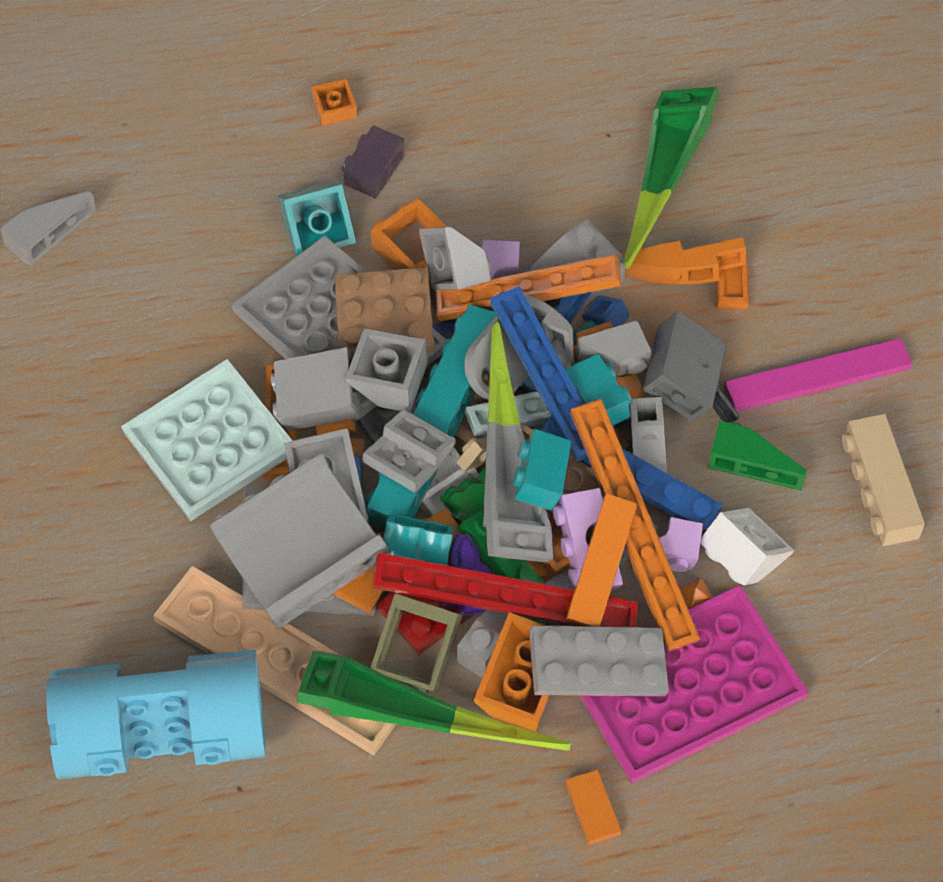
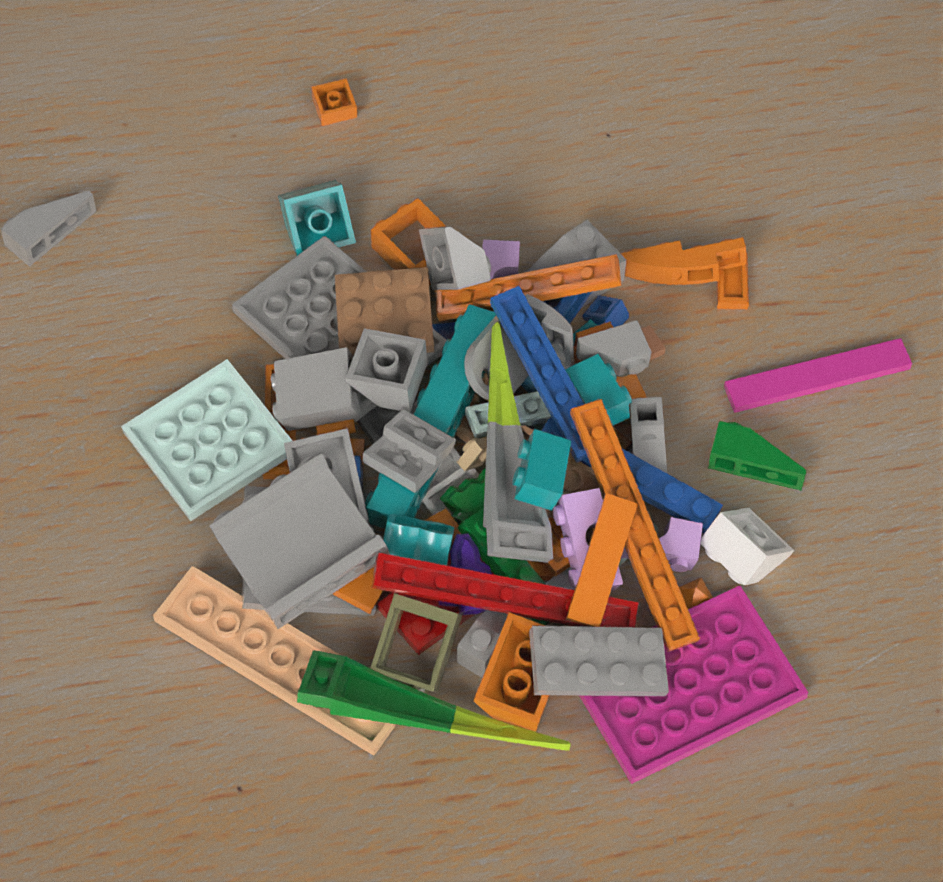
(108, 717): medium azure cylinder -> none
(373, 161): clear purple brick -> none
(592, 807): orange tile -> none
(676, 131): green plate -> none
(687, 369): dark grey piece -> none
(883, 480): tan brick -> none

